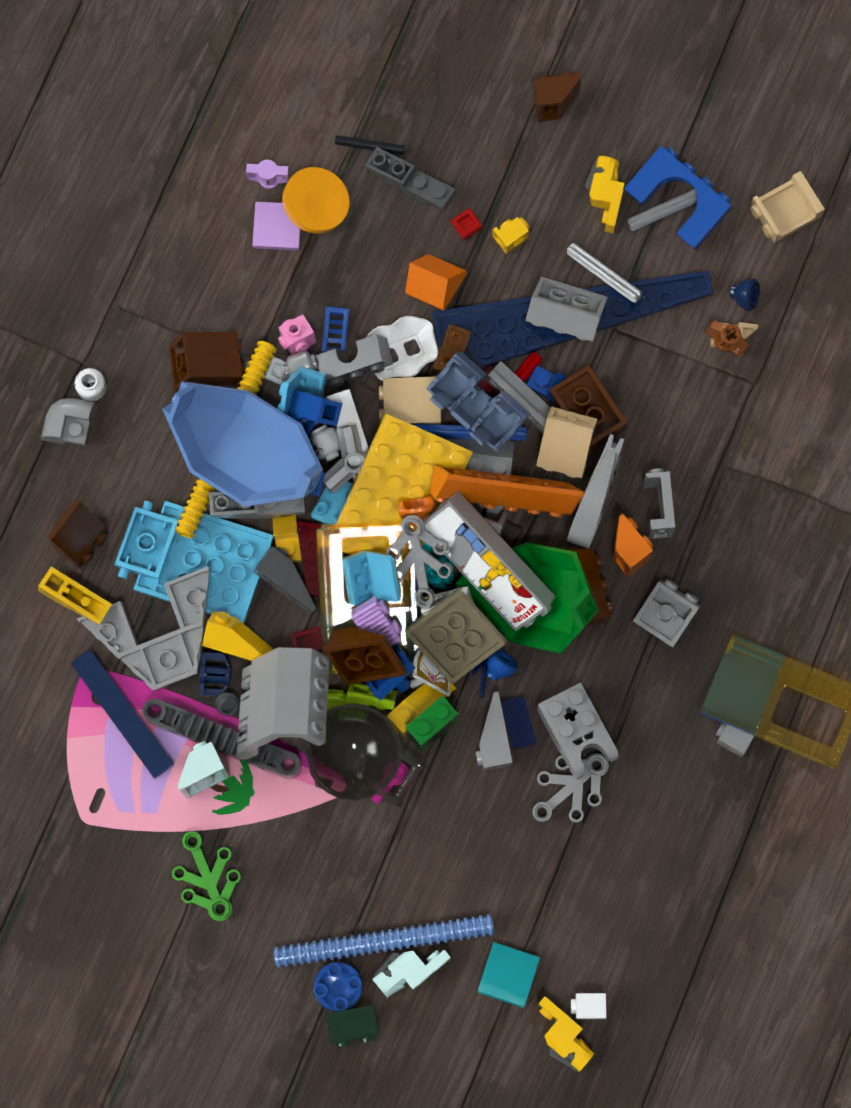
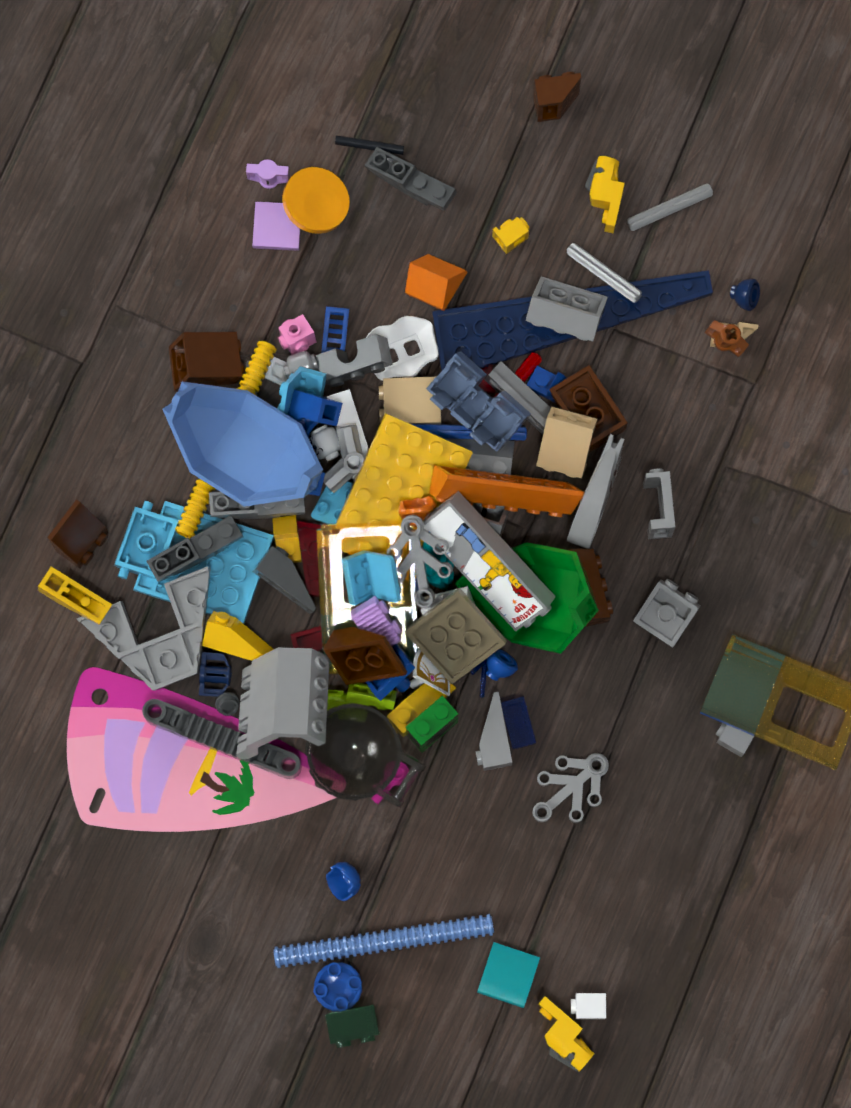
(69, 421): light grey brick -> none
(92, 378): white head -> none
(122, 714): dark blue tile -> none
(195, 550): none -> dark grey slope
(201, 770): light aqua slope -> none
(208, 880): bright green plant -> none
(343, 881): none -> blue hair
(407, 968): light aqua plate -> none
(455, 340): clear orange slope -> none
(466, 224): red tile -> none
(580, 734): light grey brick -> none
(630, 548): orange slope -> none
(664, 168): blue arch -> none
(787, 208): tan panel -> none

